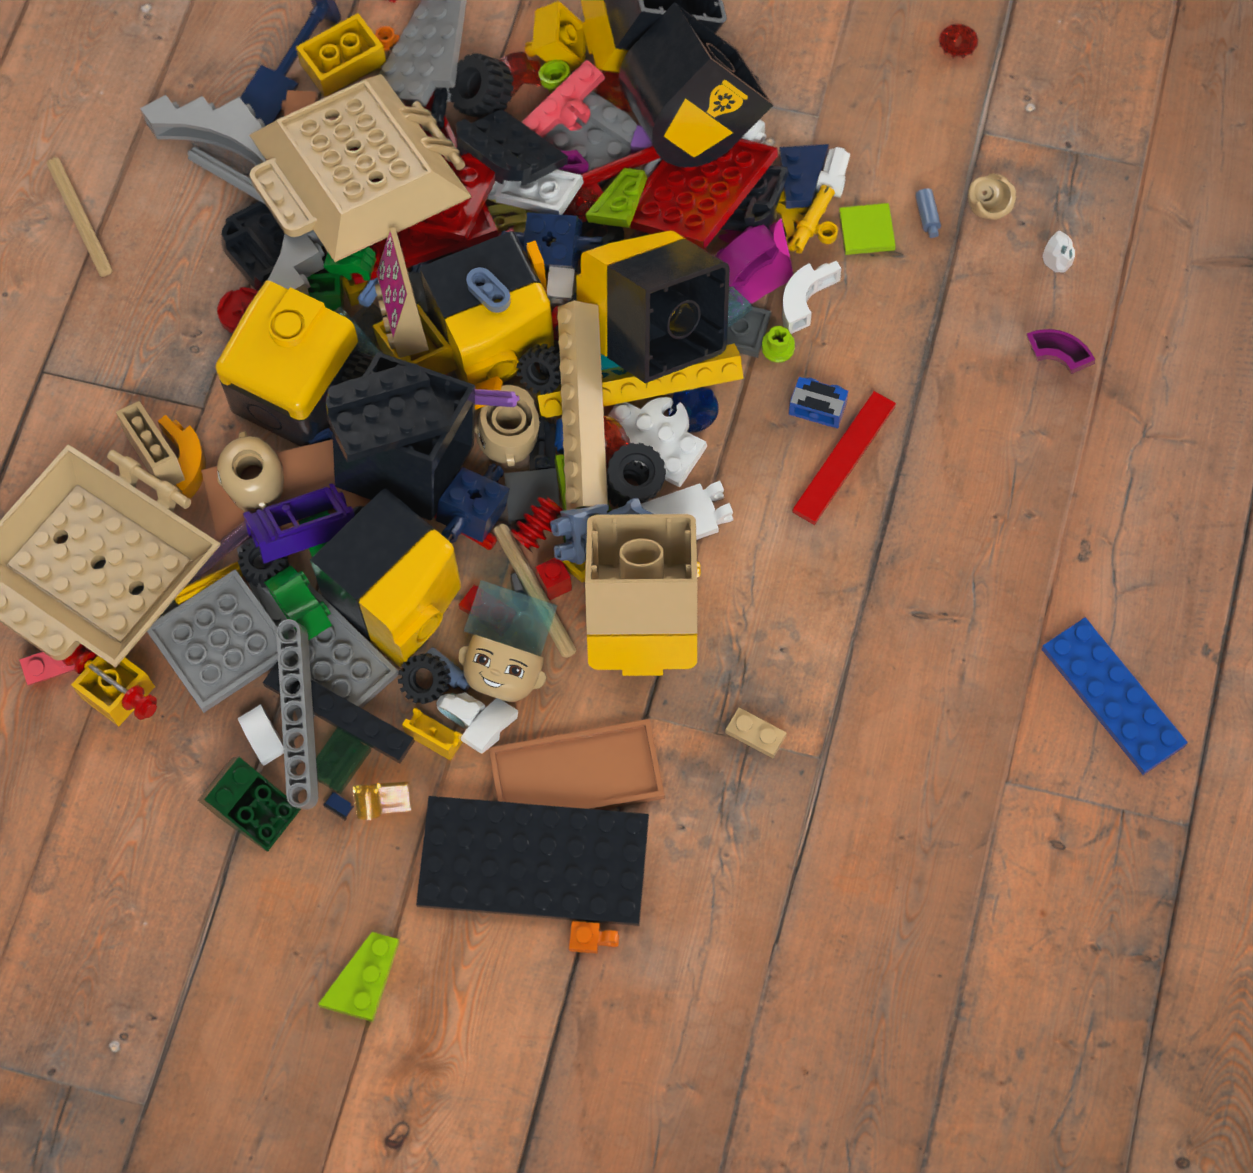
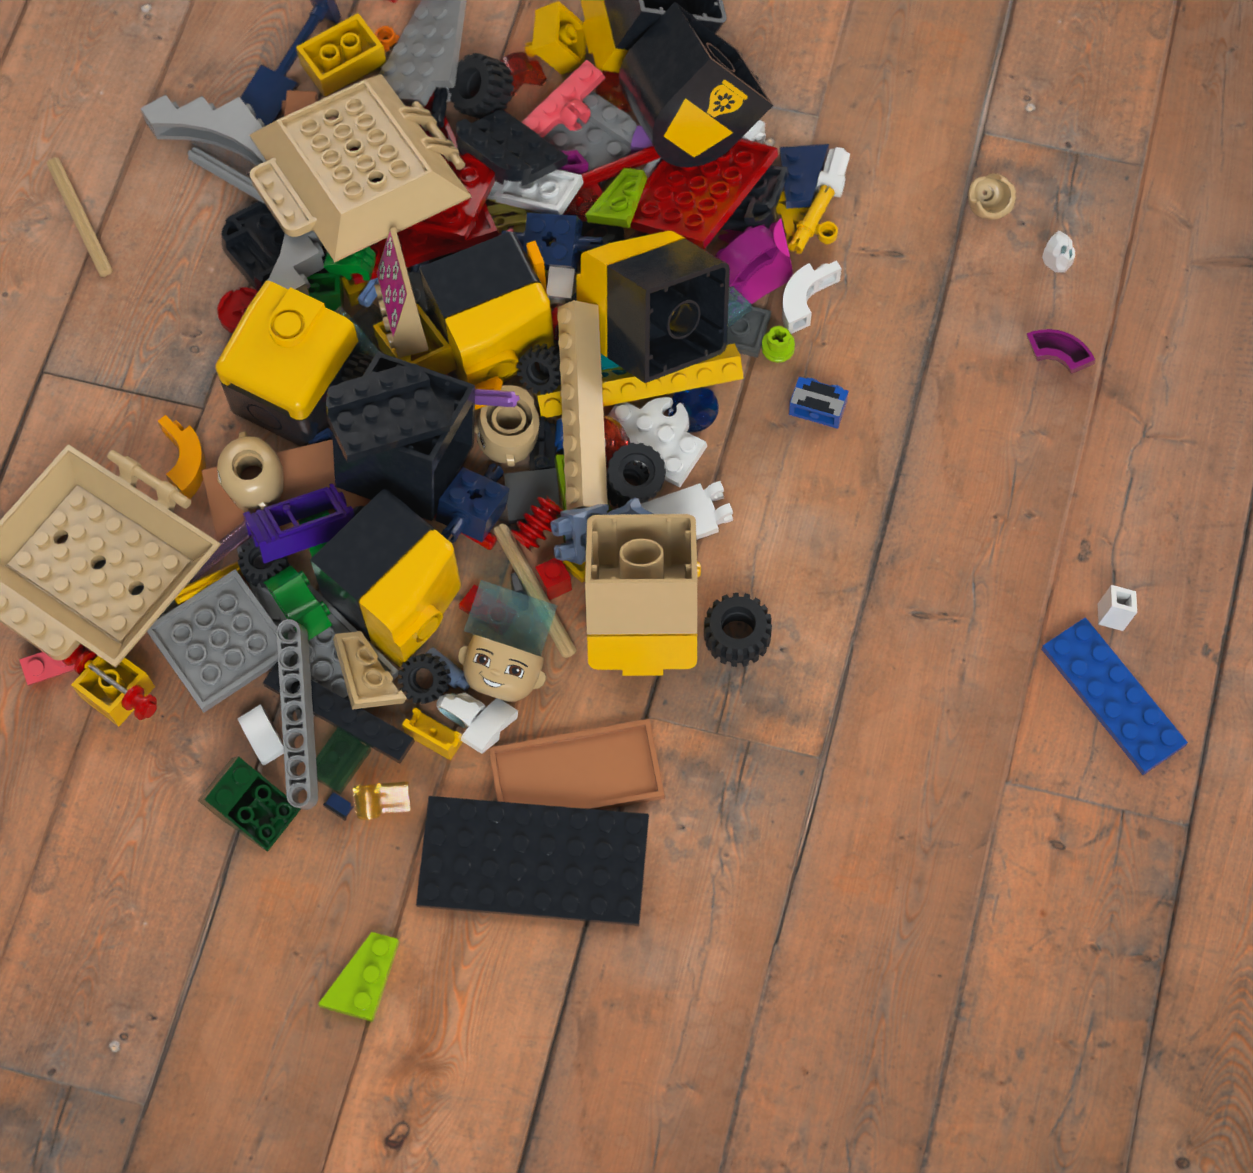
(150, 444): tan brick -> none
(363, 675): none -> tan wing
(490, 291): sand blue plate -> none
(554, 74): lime piece -> none
(587, 937): orange plate -> none
(737, 609): none -> black tyre
(755, 732): tan plate -> none
(844, 458): red tile -> none
(867, 229): lime tile -> none
(928, 212): sand blue cylinder -> none
(952, 33): clear red gear -> none
(1117, 608): none -> white brick

